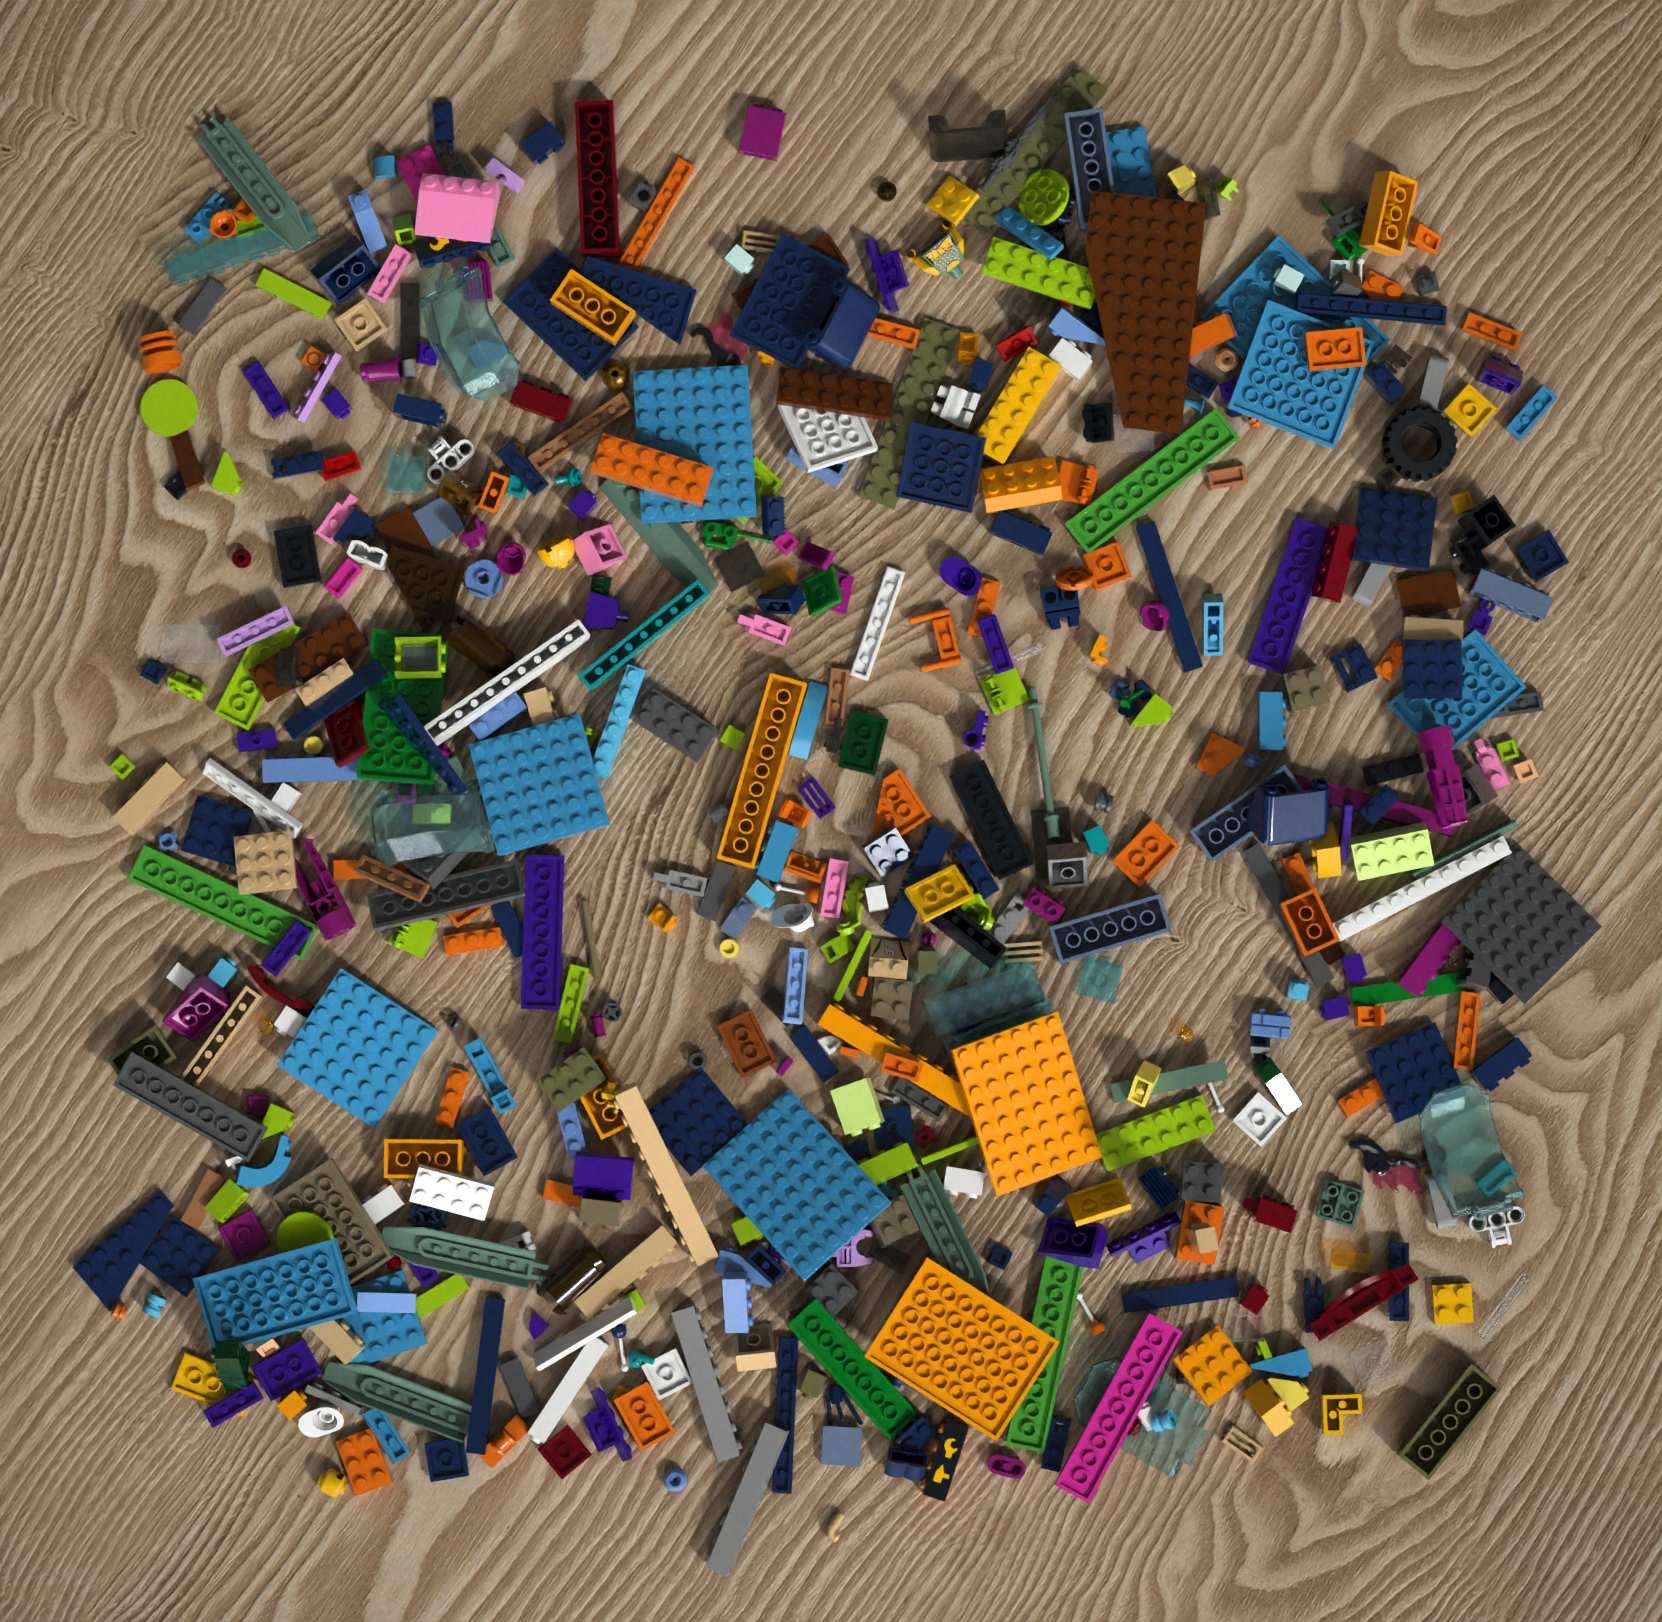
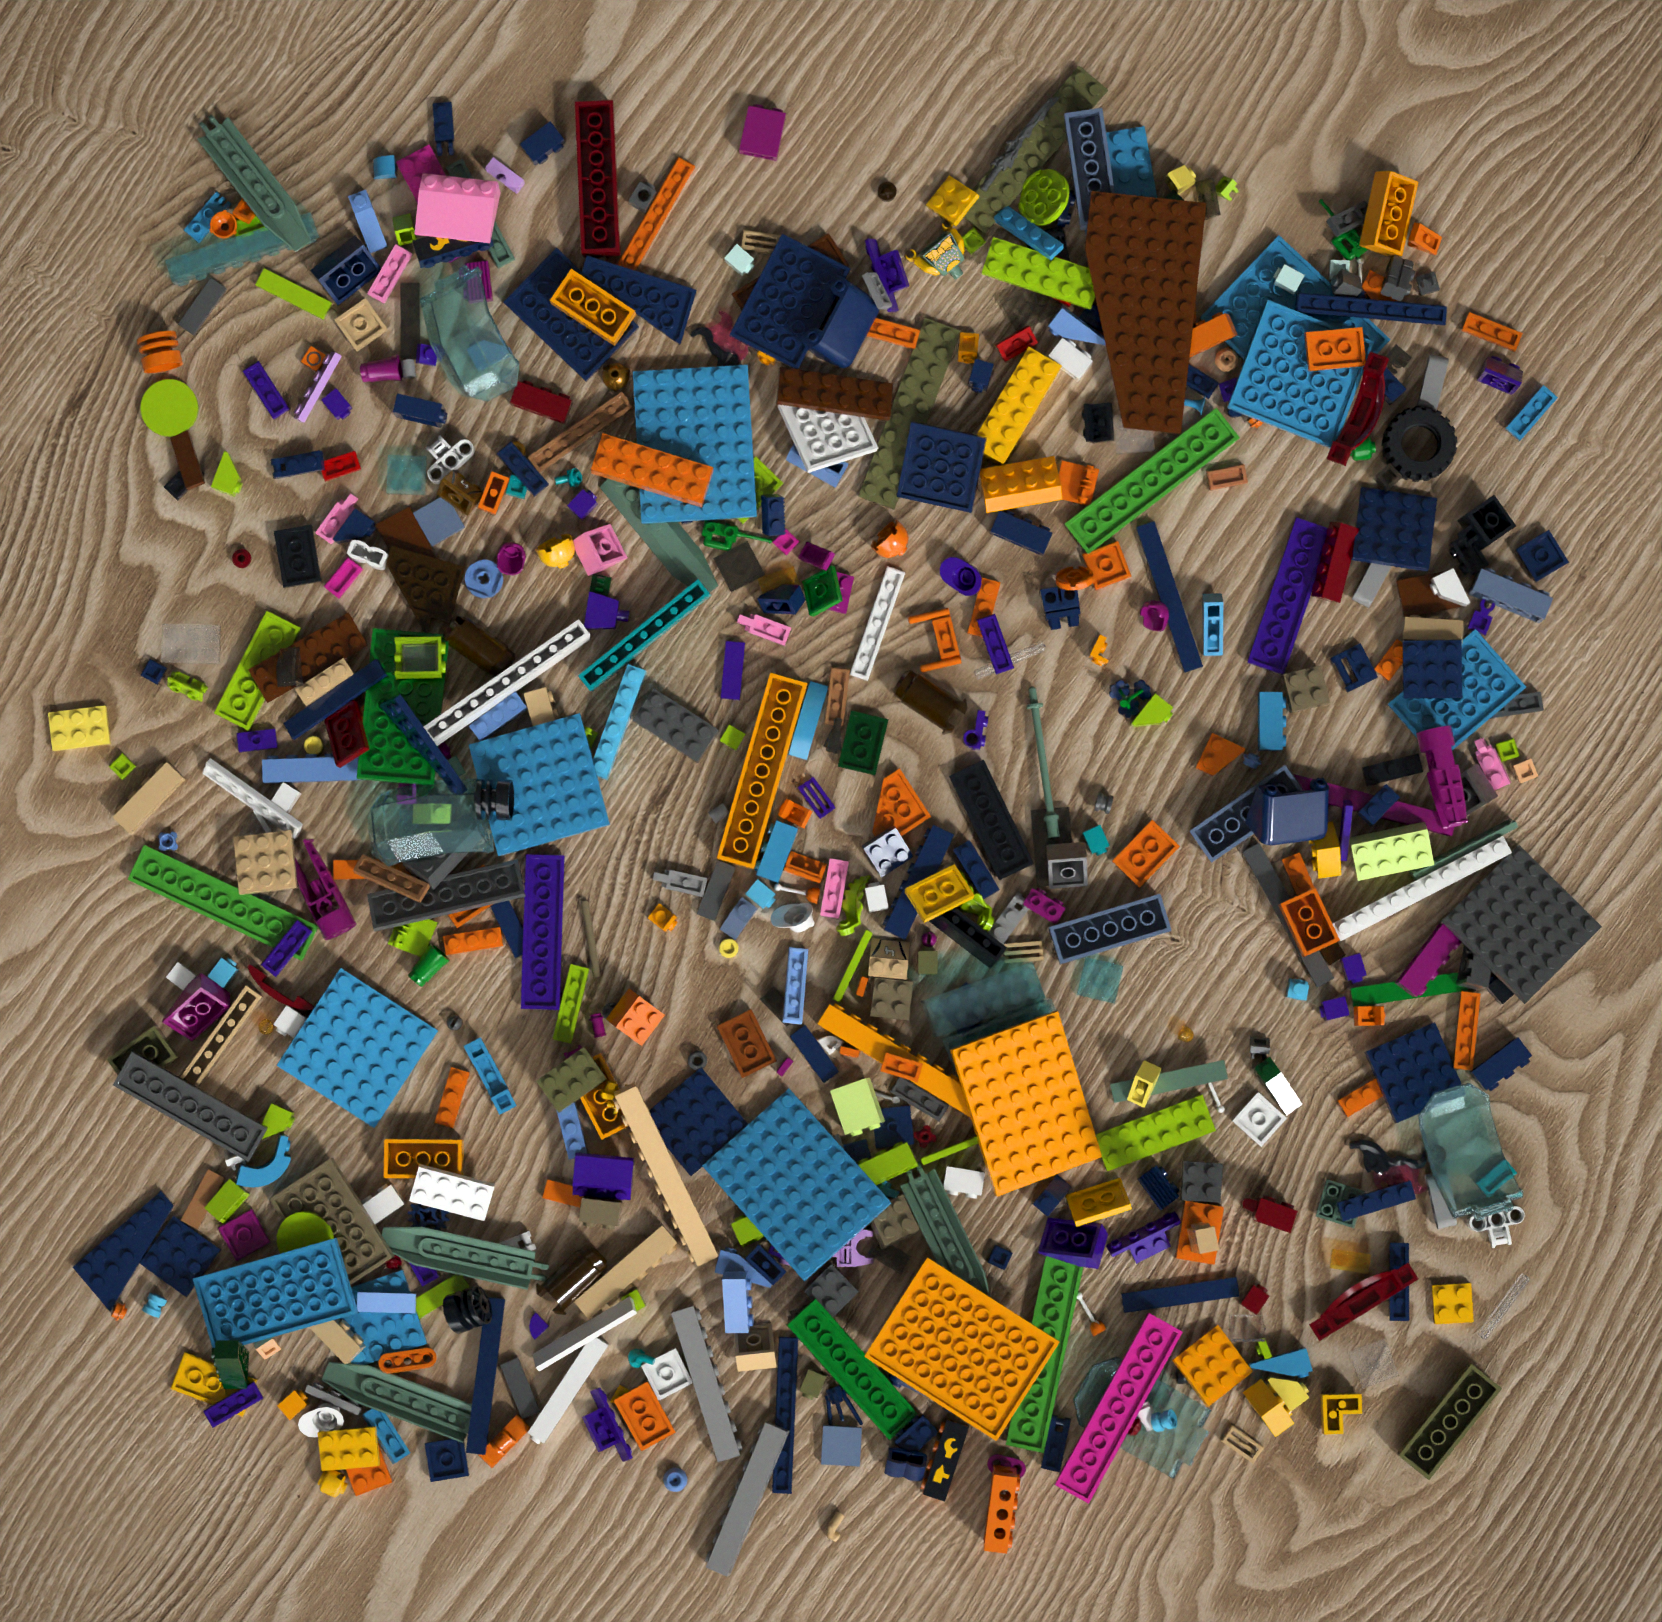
(79, 728): none -> light yellow plate
(213, 829): dark blue plate -> none
(255, 631): lavender plate -> none
(257, 1104): magenta tile -> none
(287, 1369): dark purple plate -> none
(348, 1448): none -> yellow plate
(416, 1357): none -> orange plate
(428, 965): none -> green plant
(467, 1309): none -> black wheel
(474, 537): magenta bracket -> none
(487, 1141): dark blue plate -> none
(491, 799): none -> black wheel
(564, 1451): dark red tile -> none
(619, 1332): hinge -> none
(635, 1017): none -> orange brick
(732, 670): none -> dark purple tile
(837, 948): lime brick -> none
(876, 290): none -> light grey plate
(891, 540): none -> orange cylinder
(928, 700): none -> dark brown piece
(956, 402): white hips -> none
(967, 143): clear smoke windscreen -> none
(973, 240): none -> lime tile
(1002, 1479): none -> orange brick
(1004, 690): lime hinge -> none
(1269, 1025): medium blue brick -> none
(1312, 1303): dark blue hinge -> none
(1364, 412): none -> dark red piece
(1364, 450): none -> green head
(1376, 1200): none -> dark blue plate
(1397, 278): none -> dark grey brick
(1449, 588): none -> white slope
(1462, 502): yellow tile -> none
(1469, 410): yellow plate -> none

